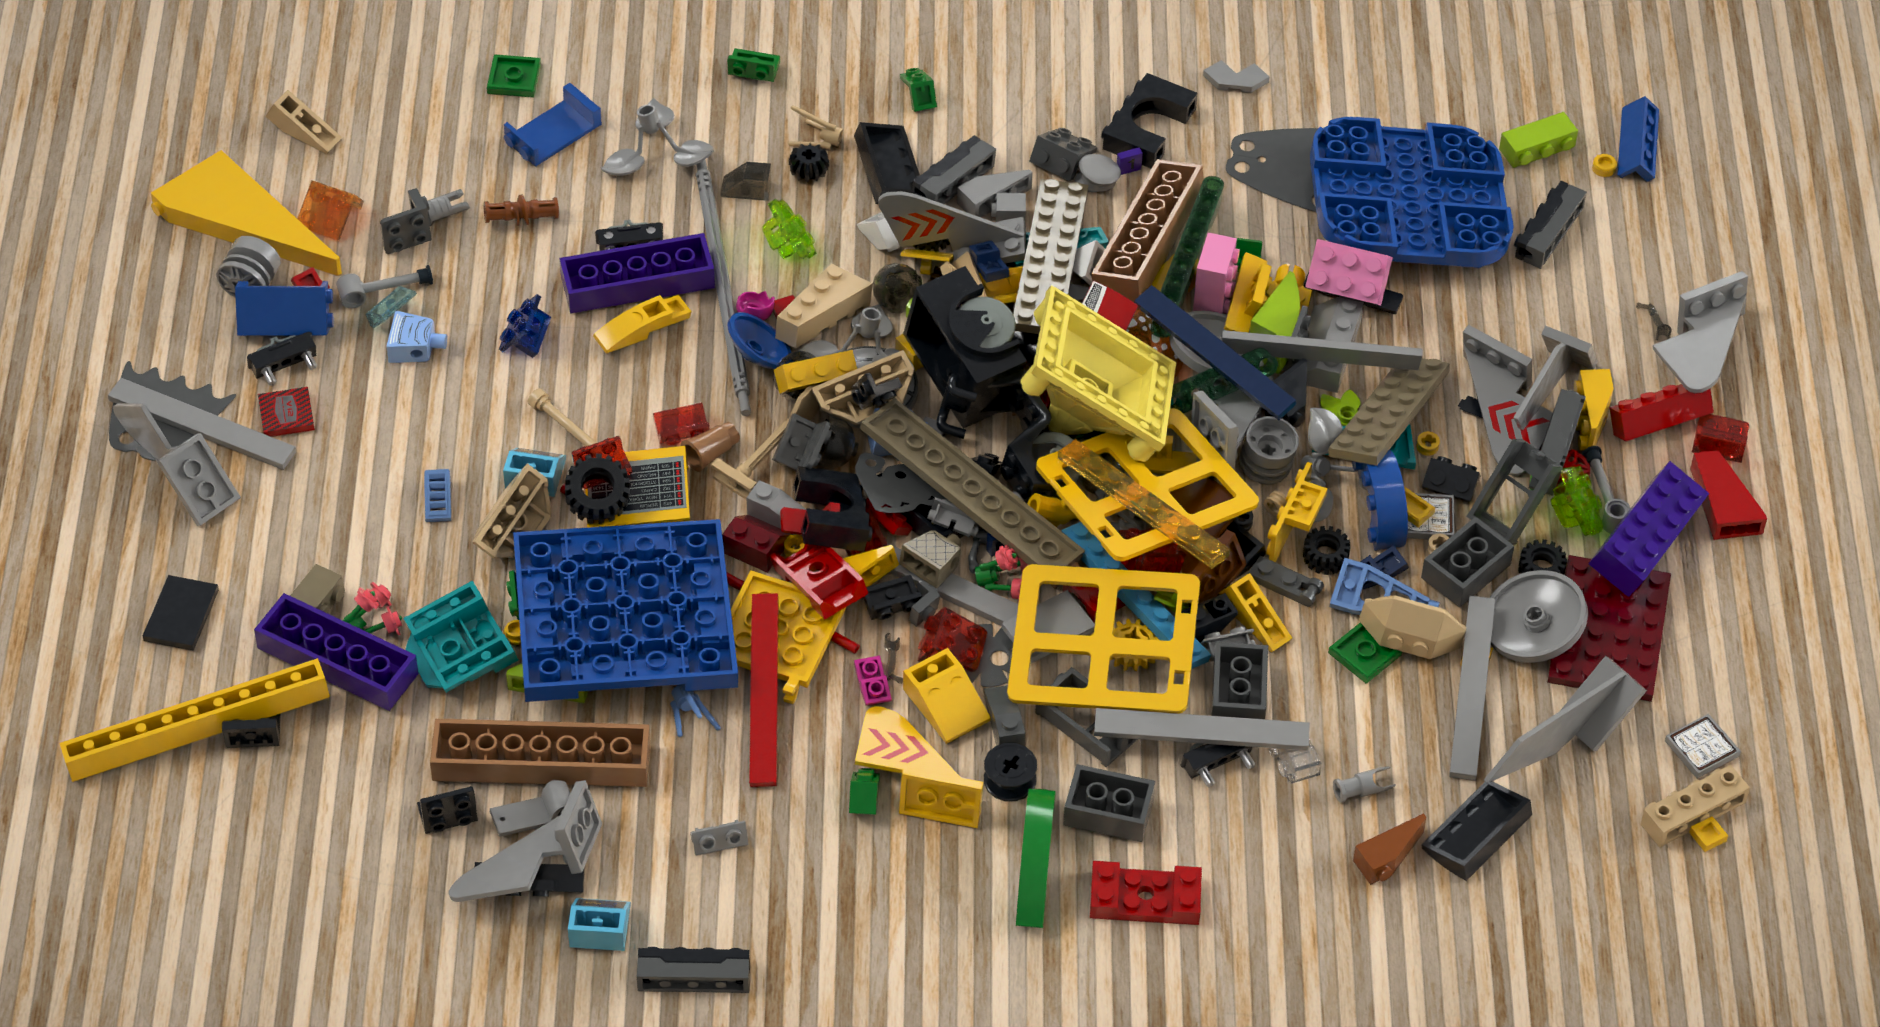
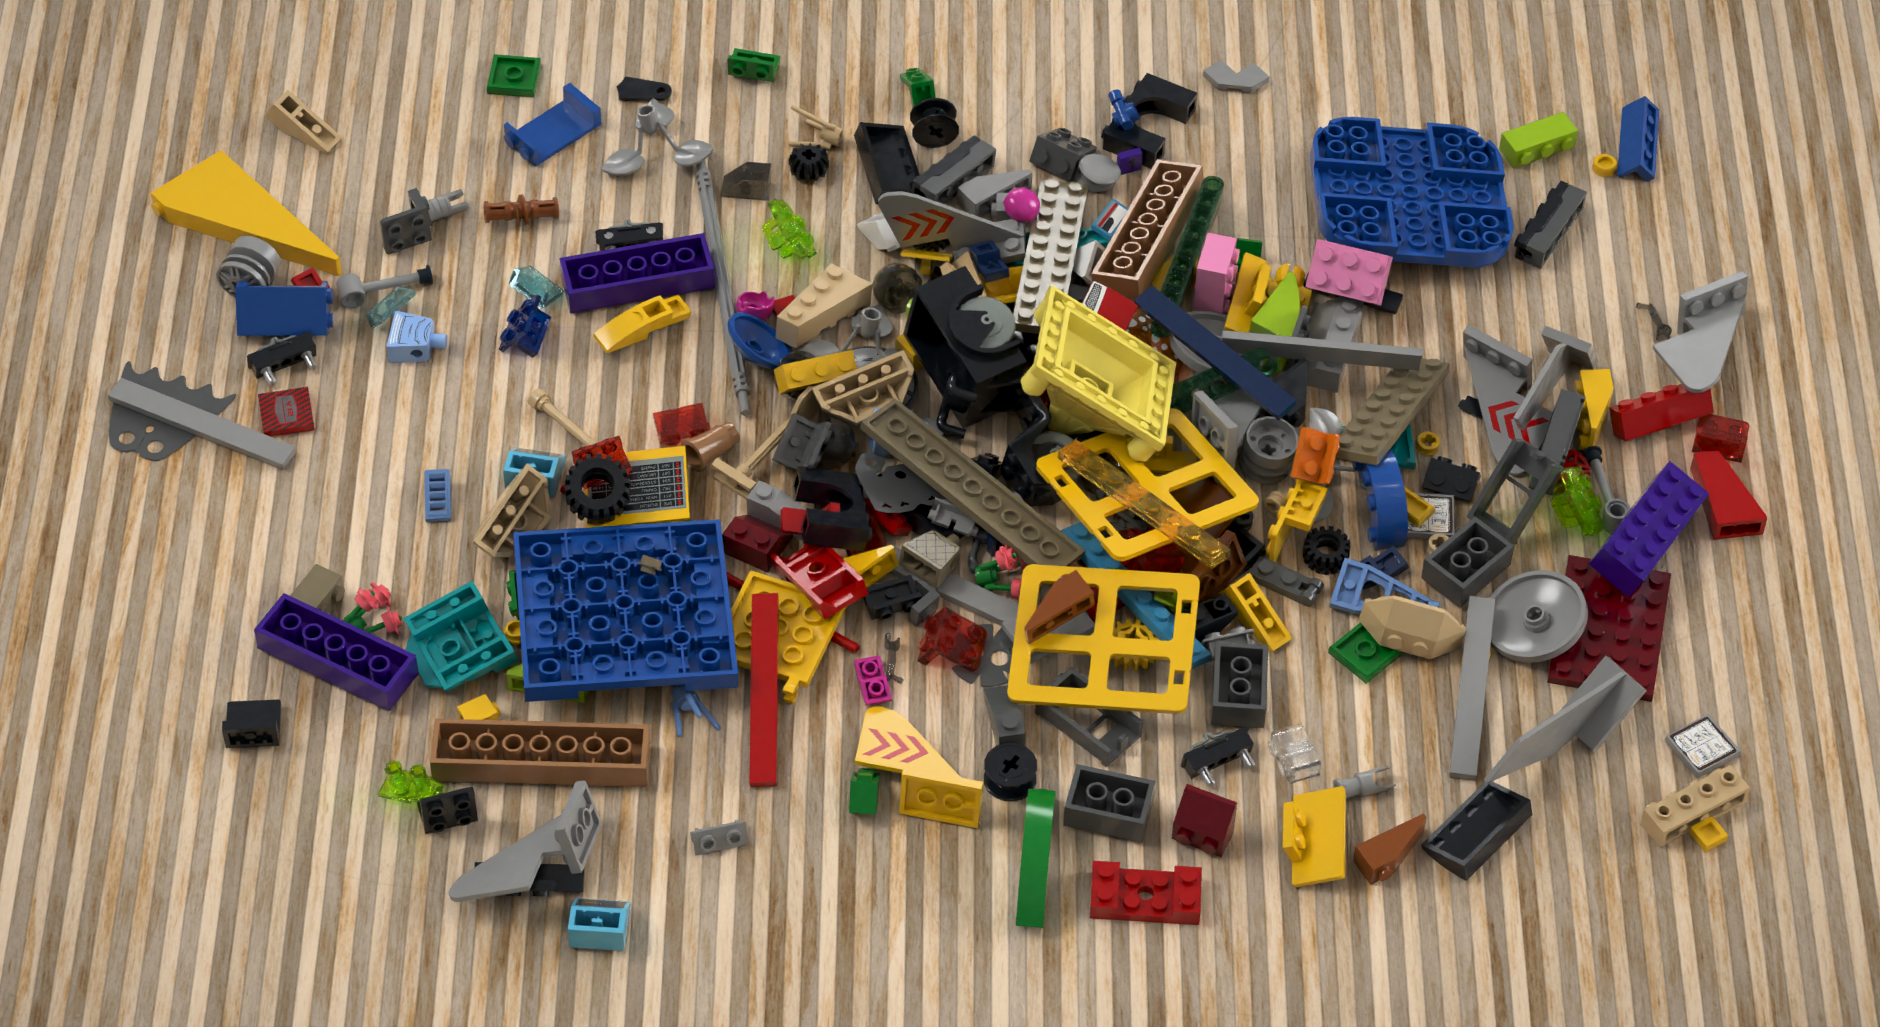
(180, 612): black tile -> none
(188, 467): light grey piece -> none
(193, 720): yellow brick -> none
(327, 209): clear orange bracket -> none
(408, 785): none -> clear neon green connector
(479, 709): none -> yellow brick
(531, 282): none -> clear light blue slope
(532, 812): light grey door -> none
(642, 90): none -> black piece
(650, 565): none -> dark tan plate
(693, 970): dark grey piece -> none
(793, 540): yellow bush -> none
(867, 394): black bracket -> none
(934, 122): none -> black piece
(945, 695): yellow slope -> none
(1022, 204): none -> dark pink hair
(1051, 509): yellow piece -> none
(1063, 602): none -> dark orange slope
(1109, 219): none -> slope
(1125, 113): none -> blue plate
(1202, 729): light grey tile -> none
(1204, 821): none -> dark red slope
(1287, 164): dark grey piece -> none
(1315, 456): none -> orange bracket
(1315, 836): none -> yellow bracket
(1343, 408): lime plate -> none
(1544, 552): black tyre -> none

